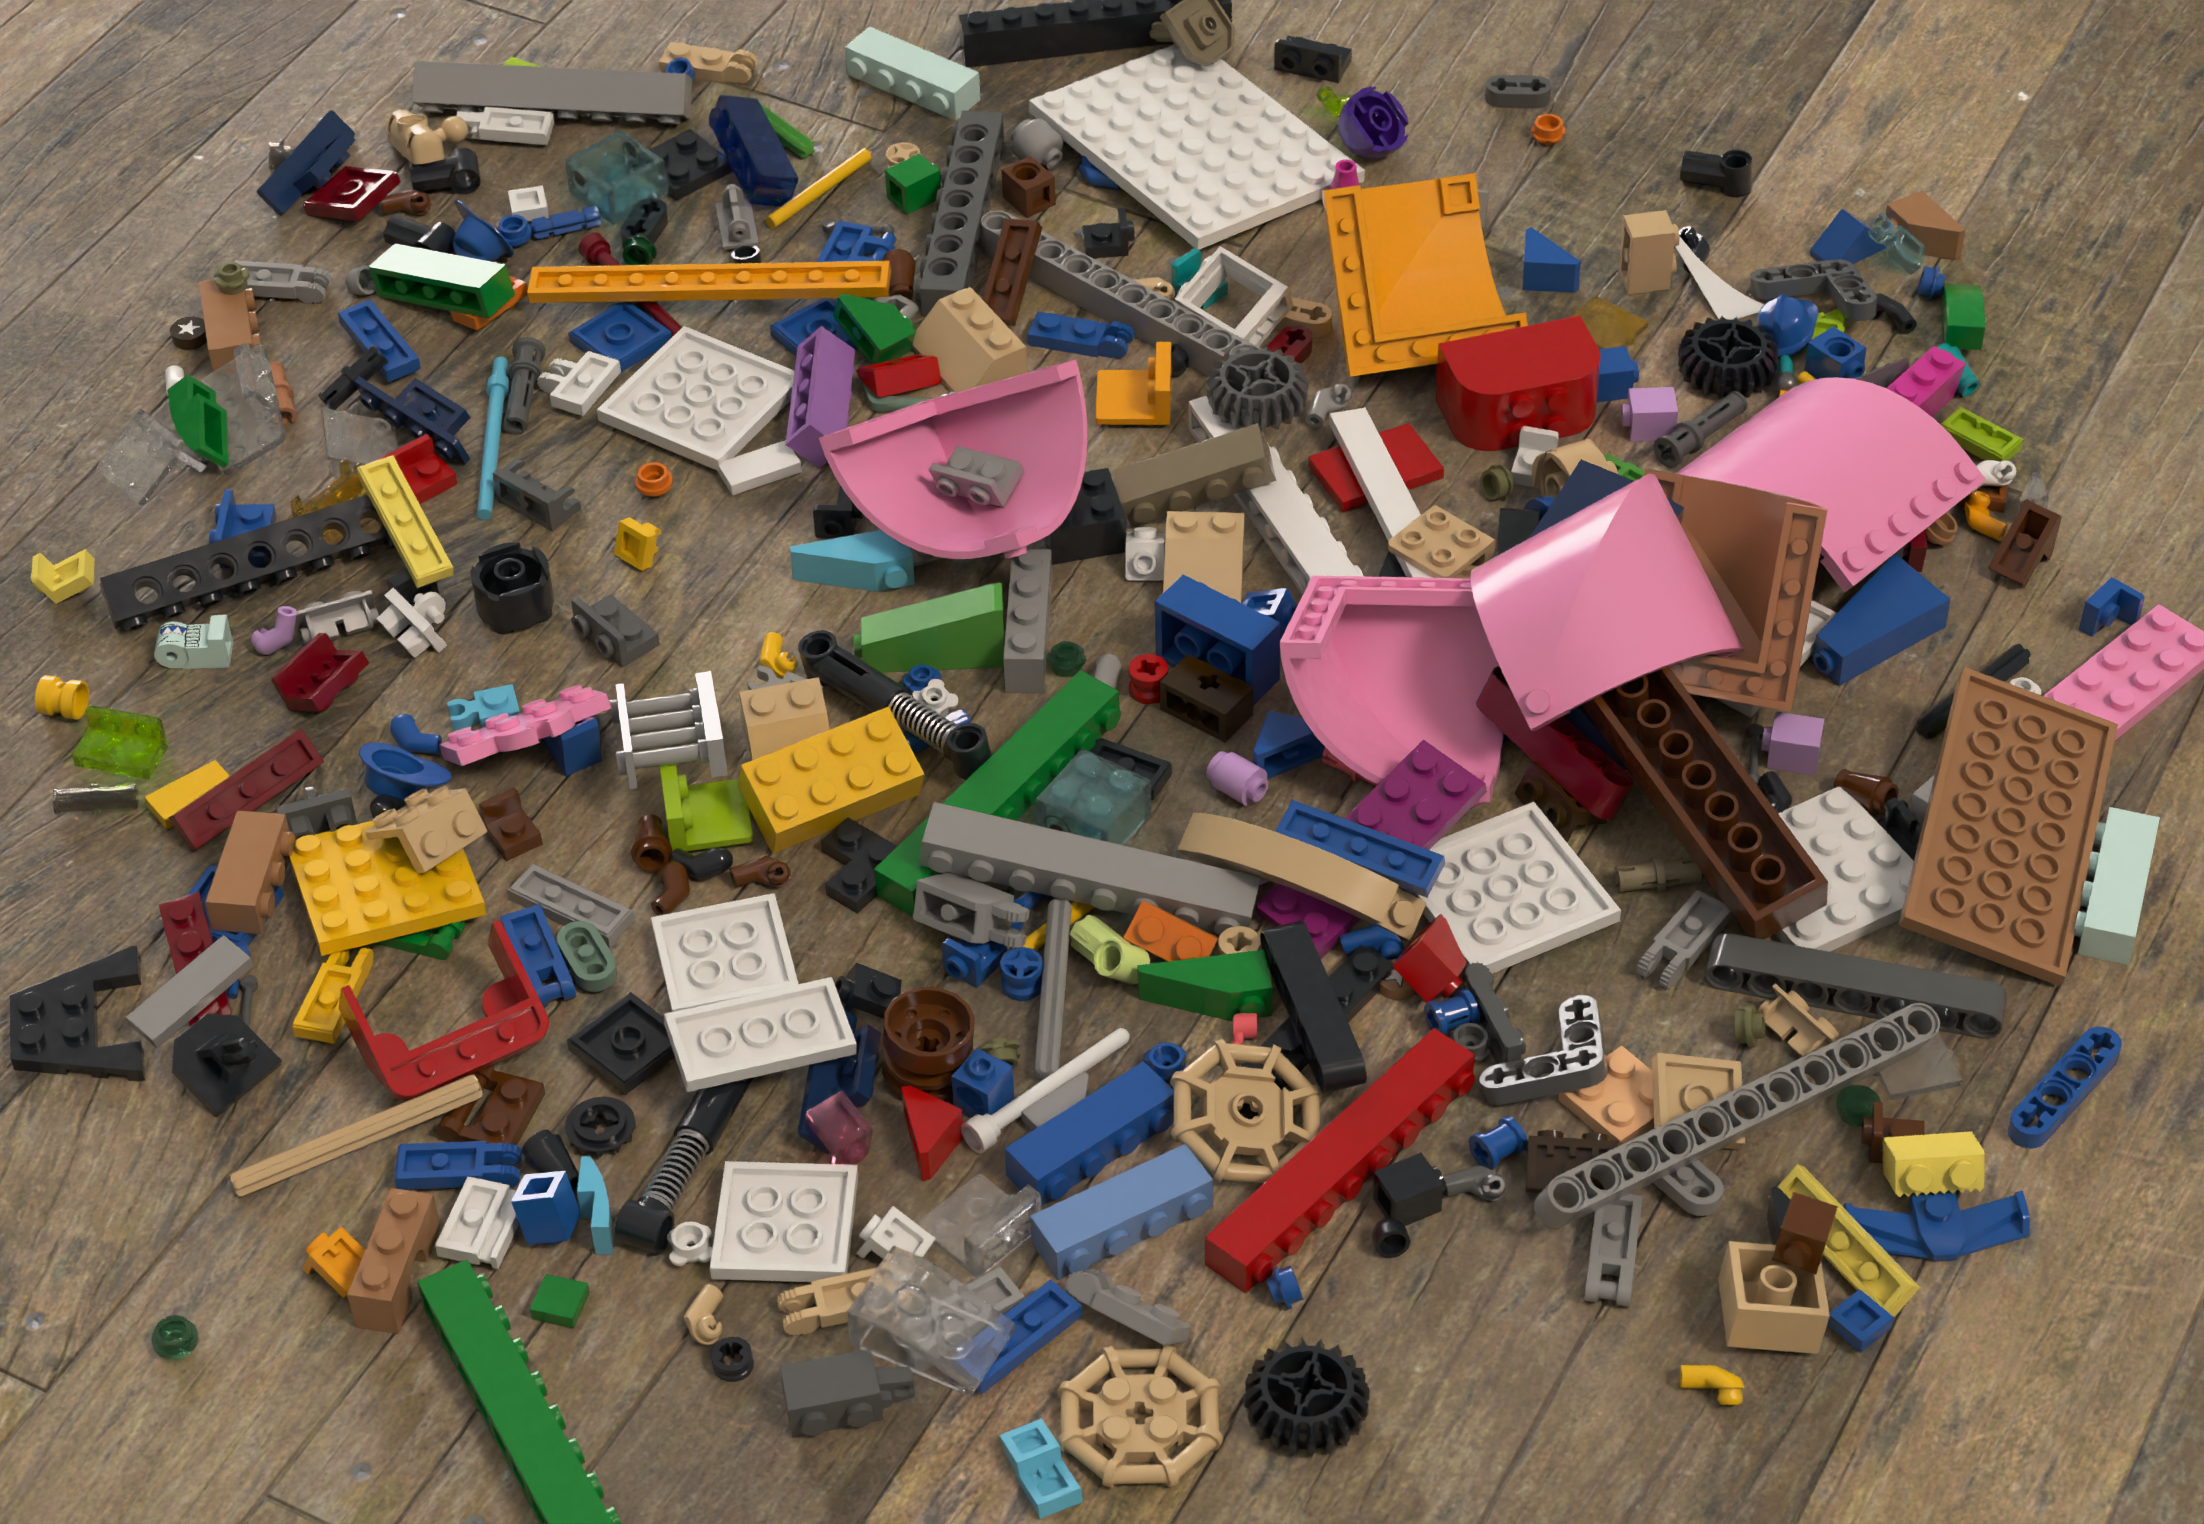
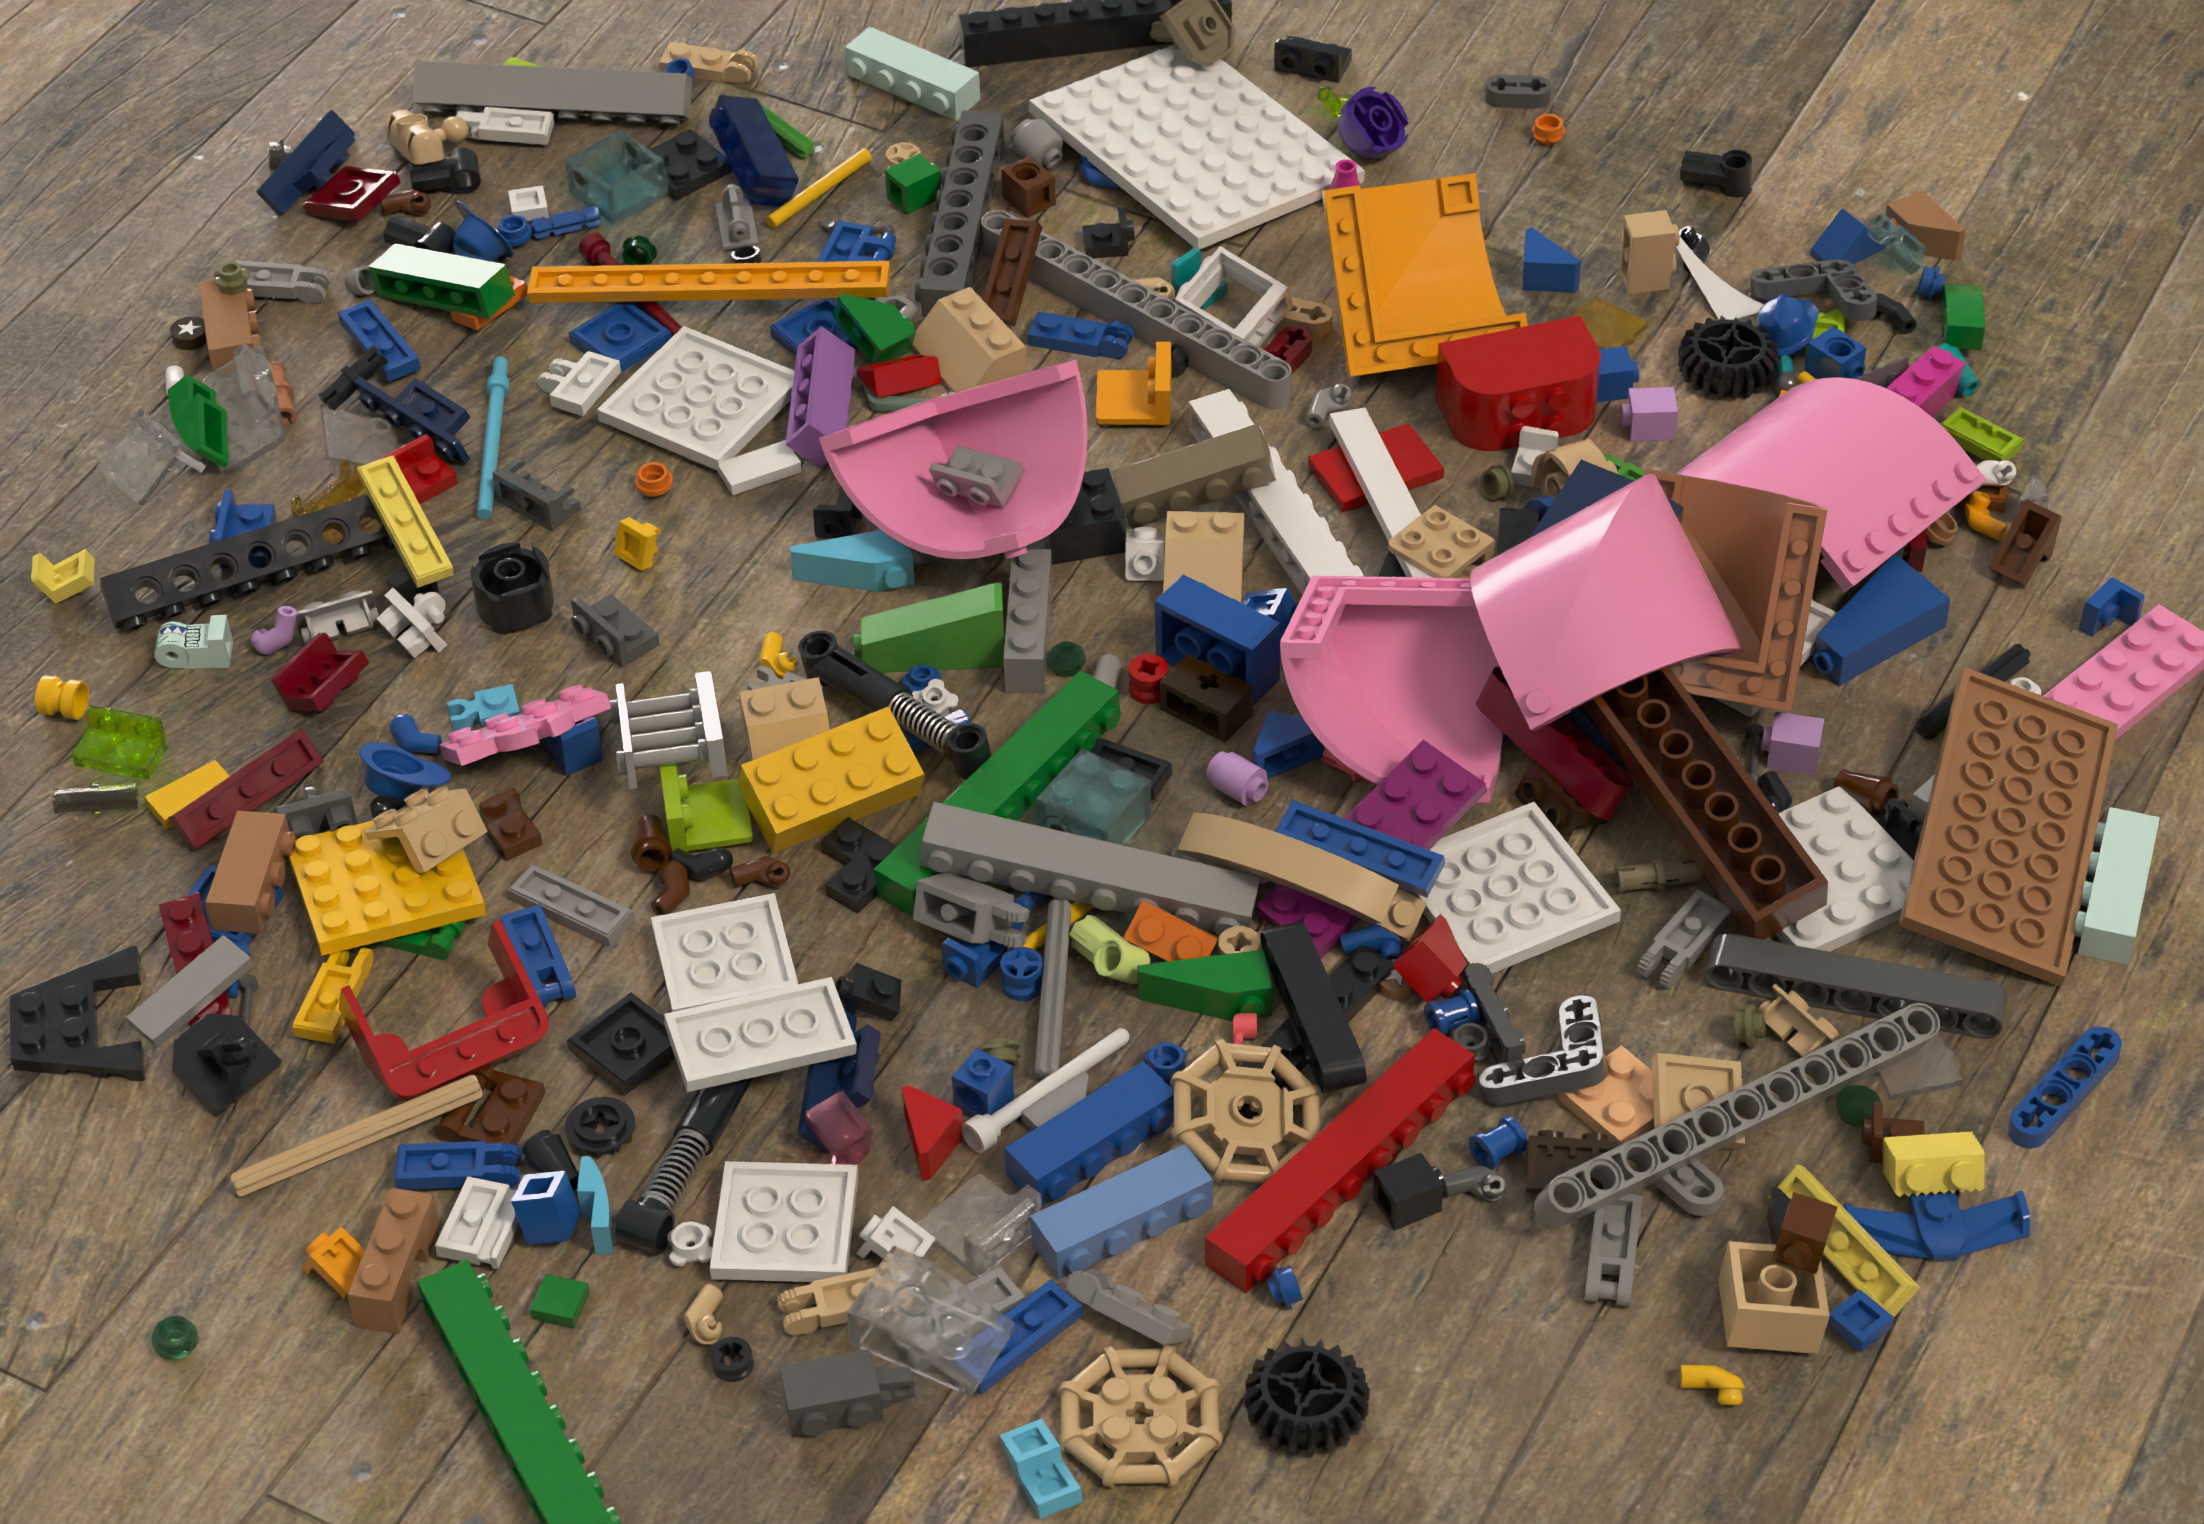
(524, 375): dark grey pin -> none
(592, 962): sand green plate -> none
(646, 219): black beam -> none
(902, 272): reddish brown cone -> none
(926, 1040): reddish brown wheel -> none
(1257, 388): dark grey gear -> none
(1396, 1238): black hinge -> none
(1690, 435): dark grey pin -> none

